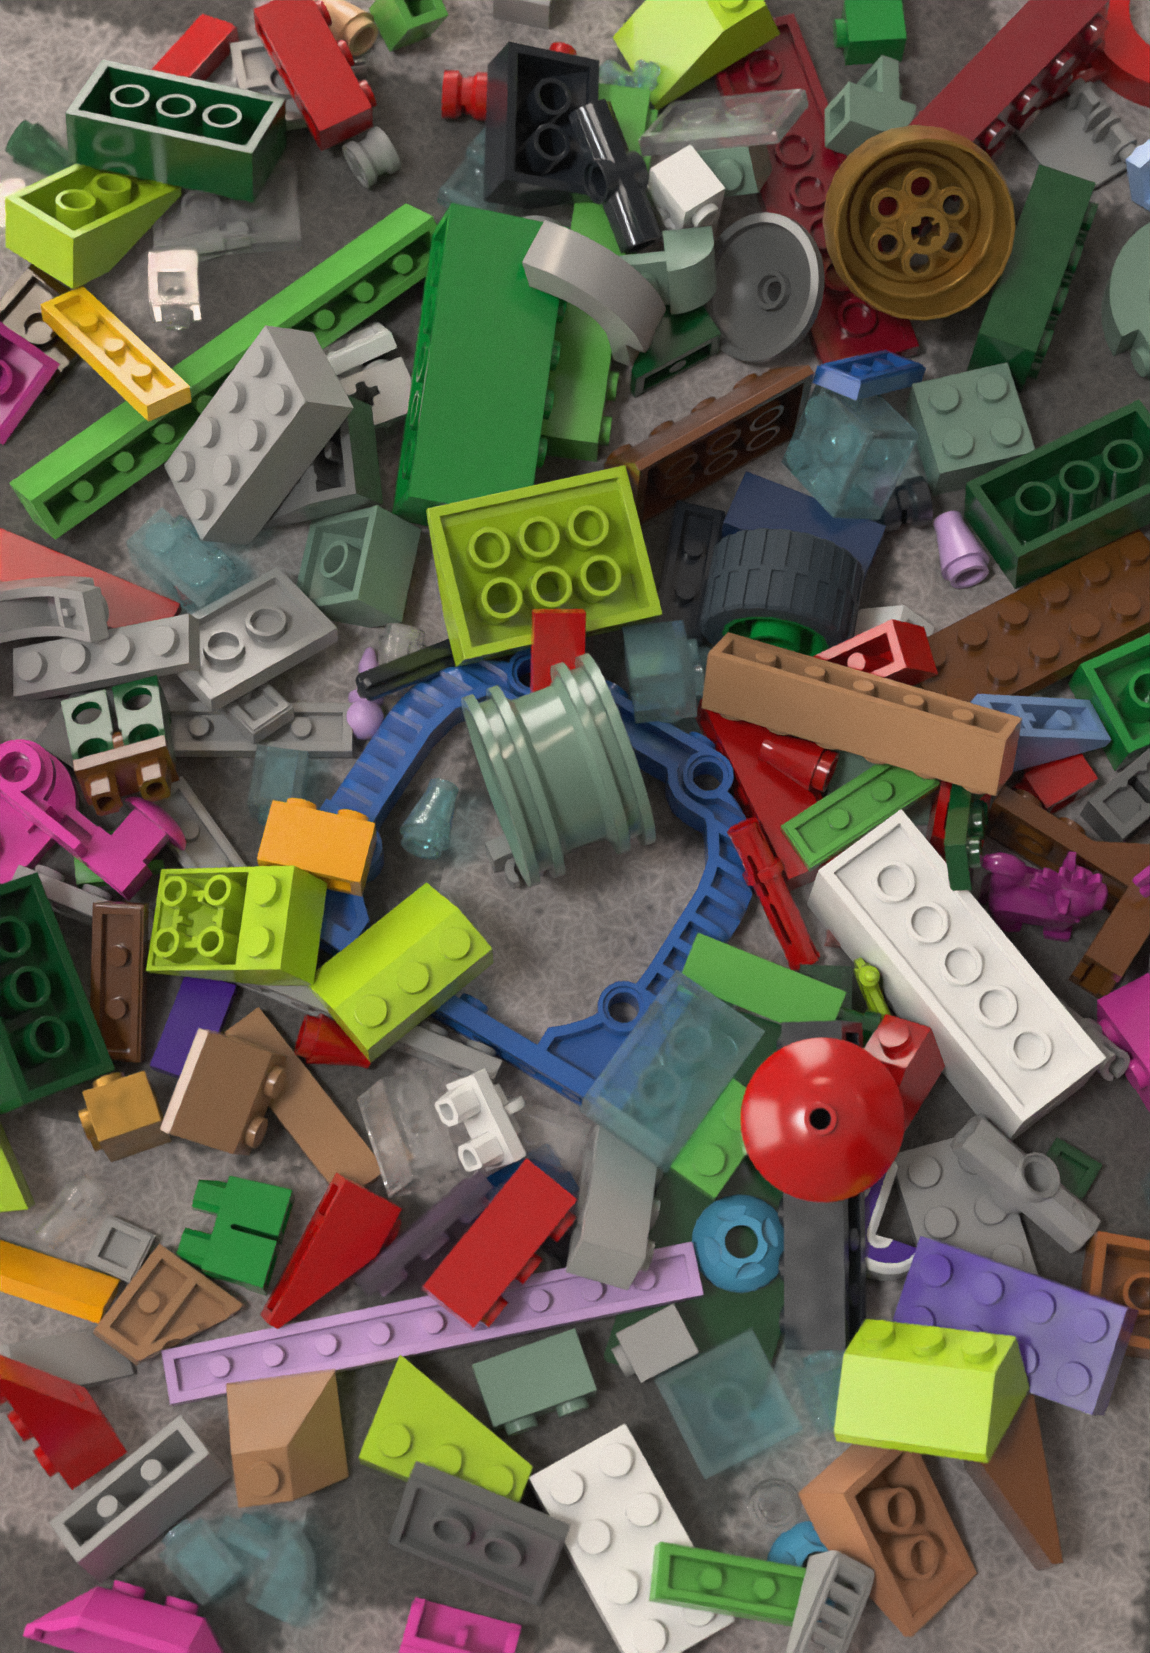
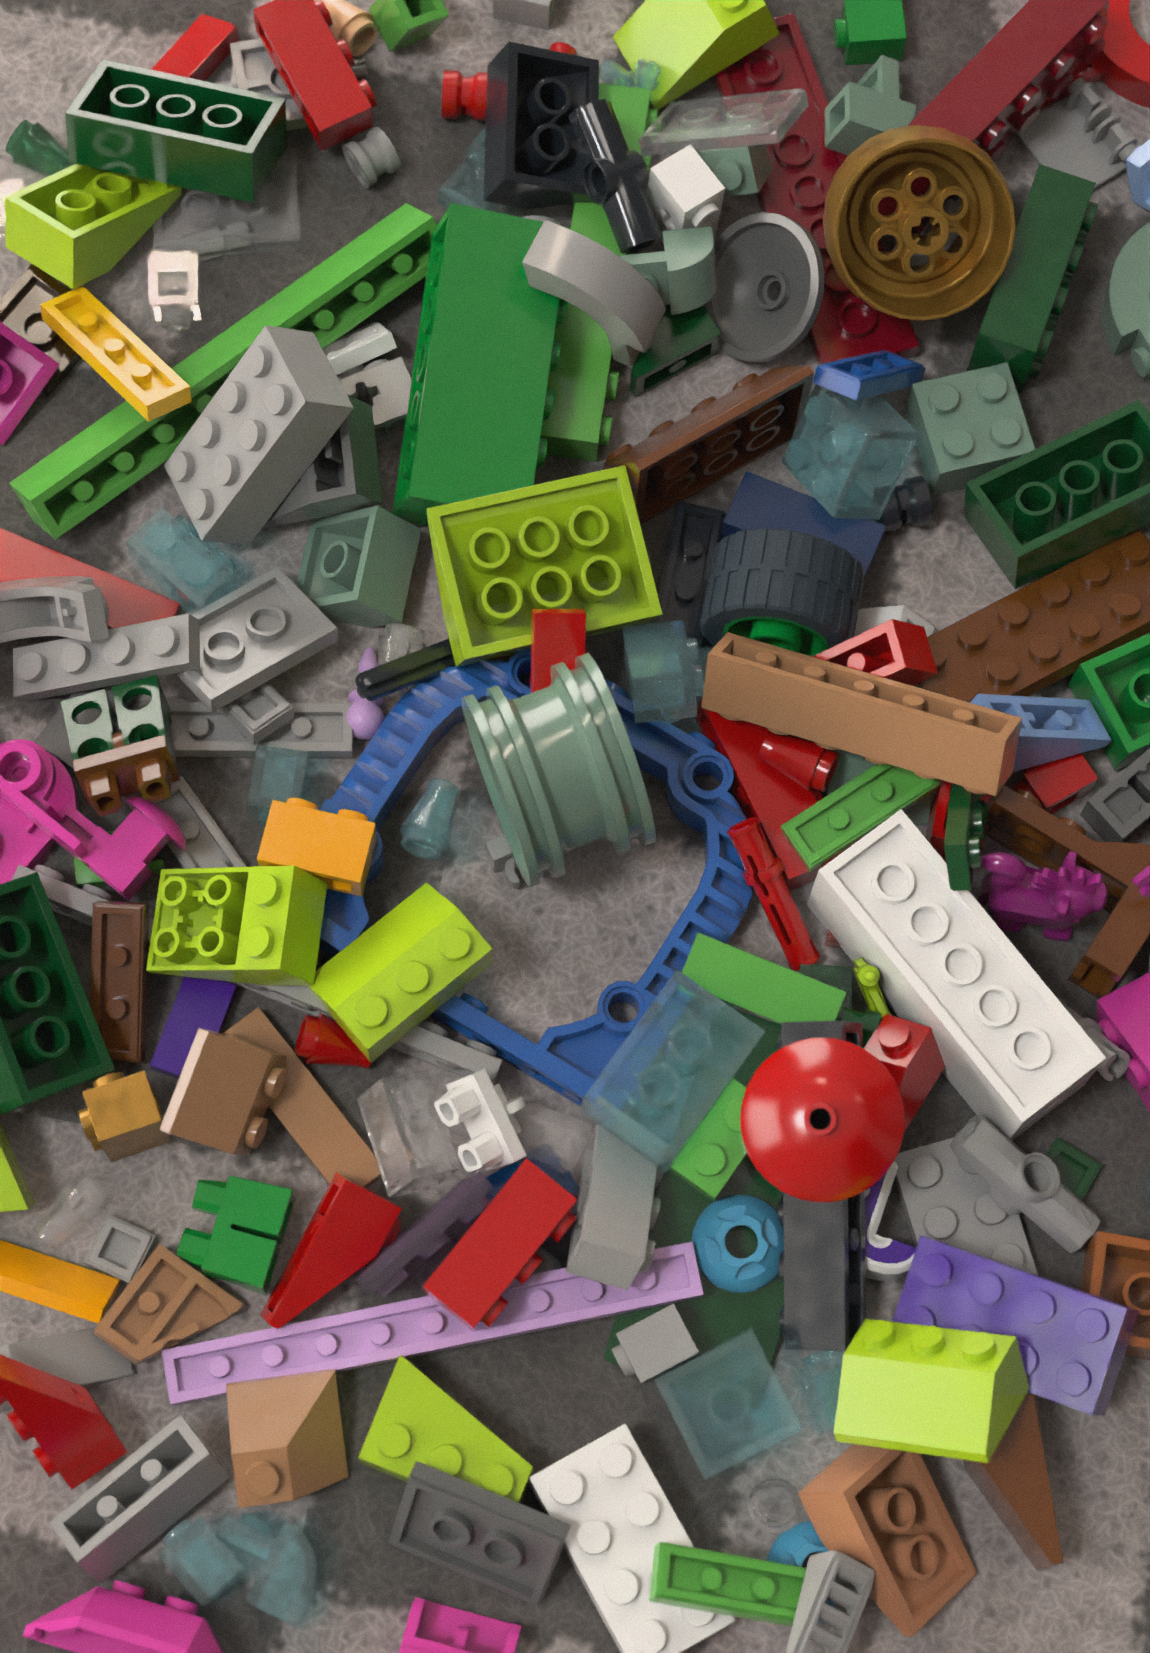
(535, 1382): sand green brick -> none
(960, 553): lavender cone -> none

